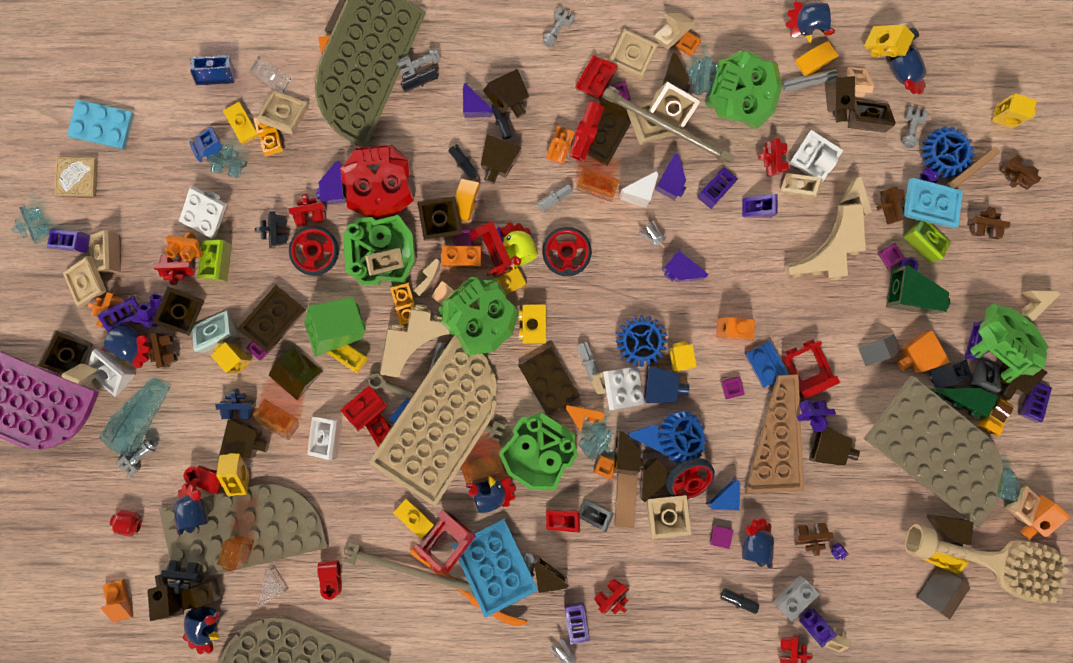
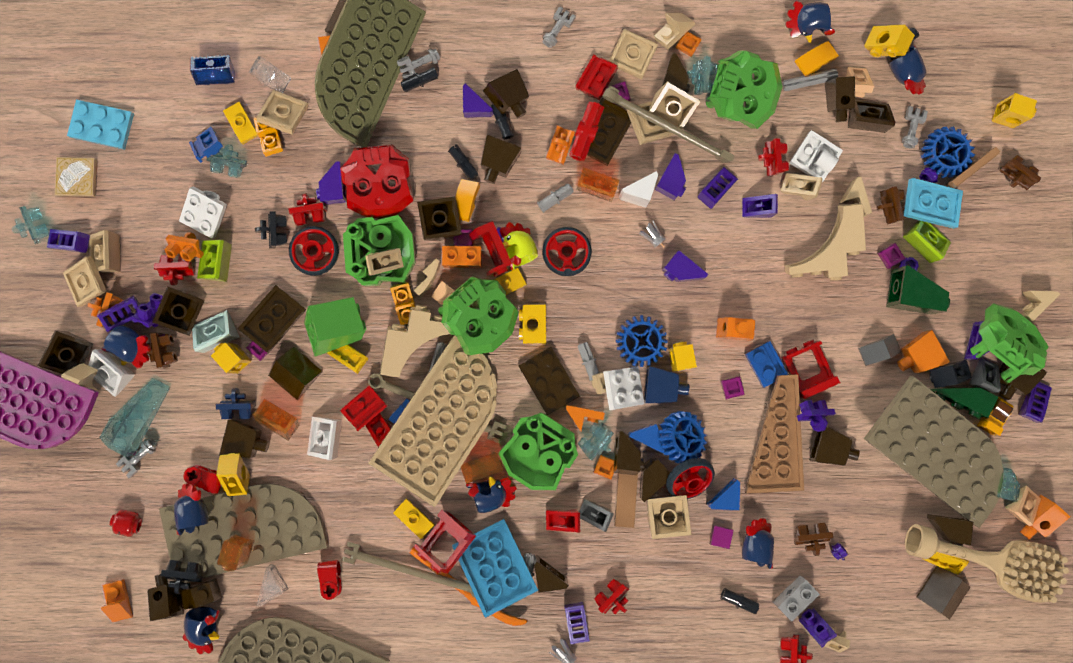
(989, 221): reddish brown hips -> none

